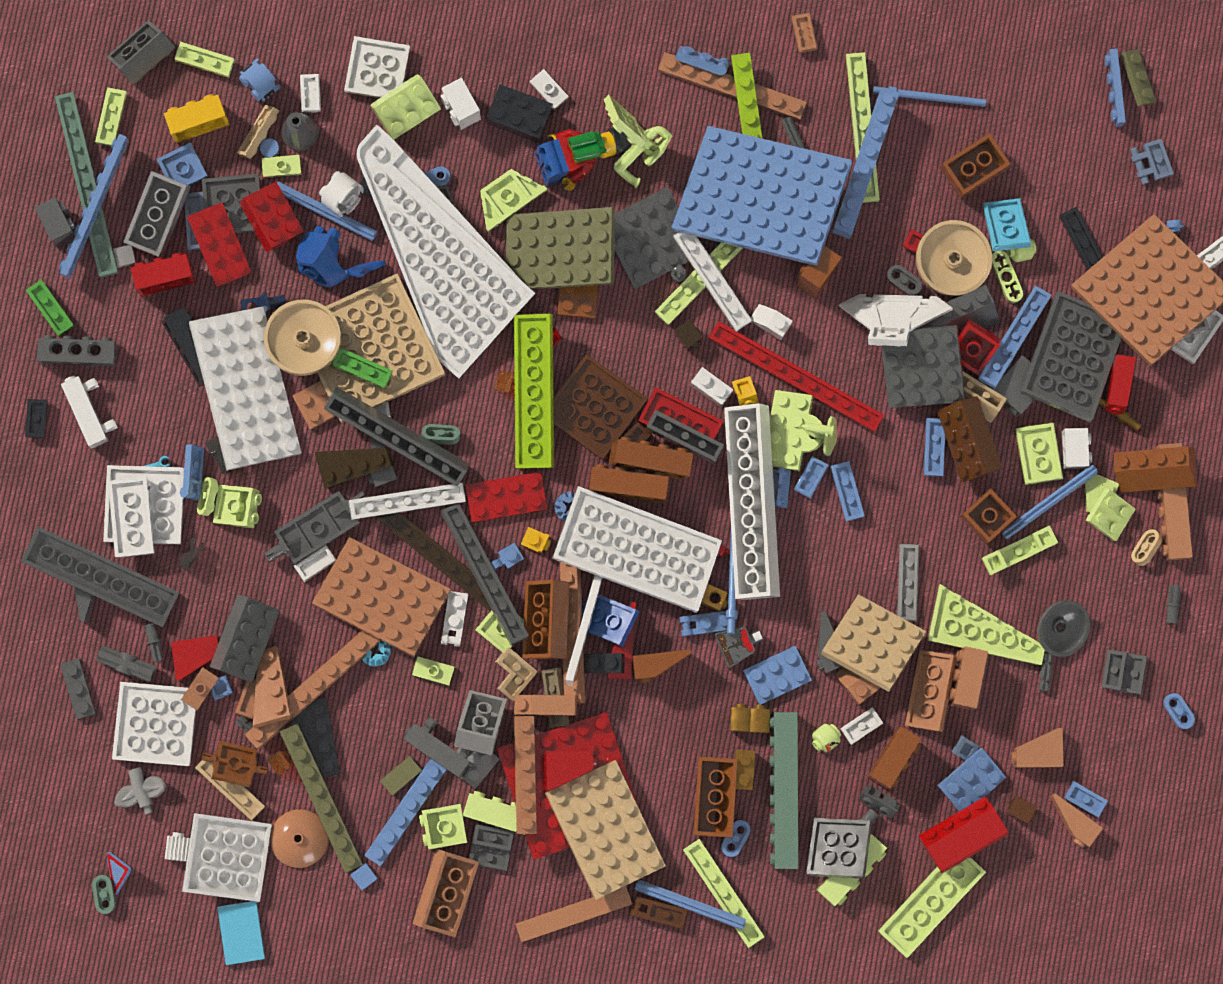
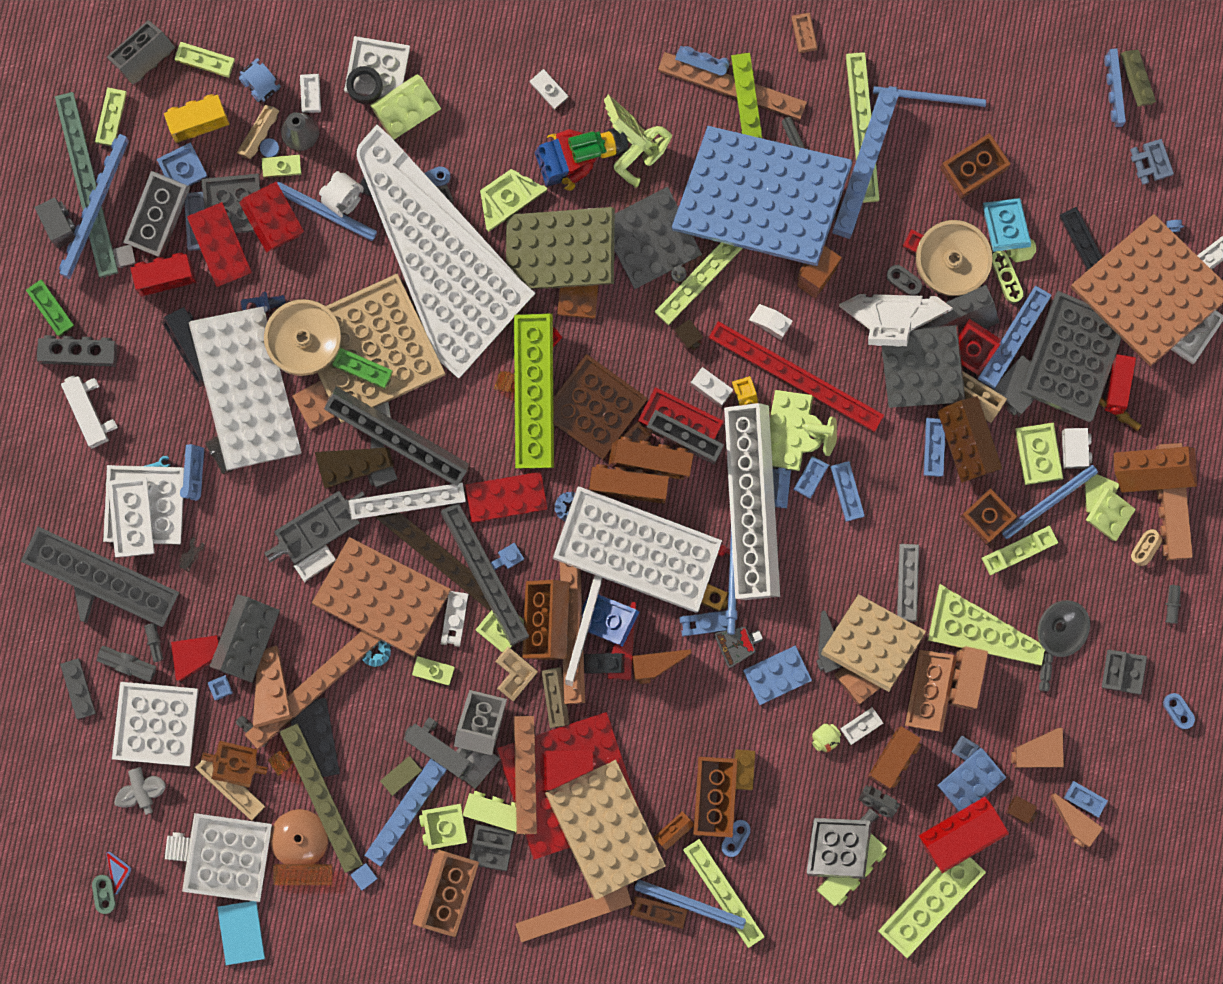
(36, 418): black plate -> none
(199, 688): nougat plate -> none
(208, 492): yellowish green plate -> none
(237, 506): yellowish green plate -> none
(246, 702): nougat tile -> none
(303, 874): none -> clear orange plate
(318, 258): blue hips -> none
(362, 70): none -> black tyre
(441, 434): sand green plate -> none
(461, 104): white brick -> none
(519, 113): black brick -> none
(536, 540): yellow bracket -> none
(545, 705): nougat slope -> none
(674, 830): none -> dark orange plate
(713, 280): white tile -> none
(750, 719): pearl gold brick -> none
(784, 790): sand green brick -> none

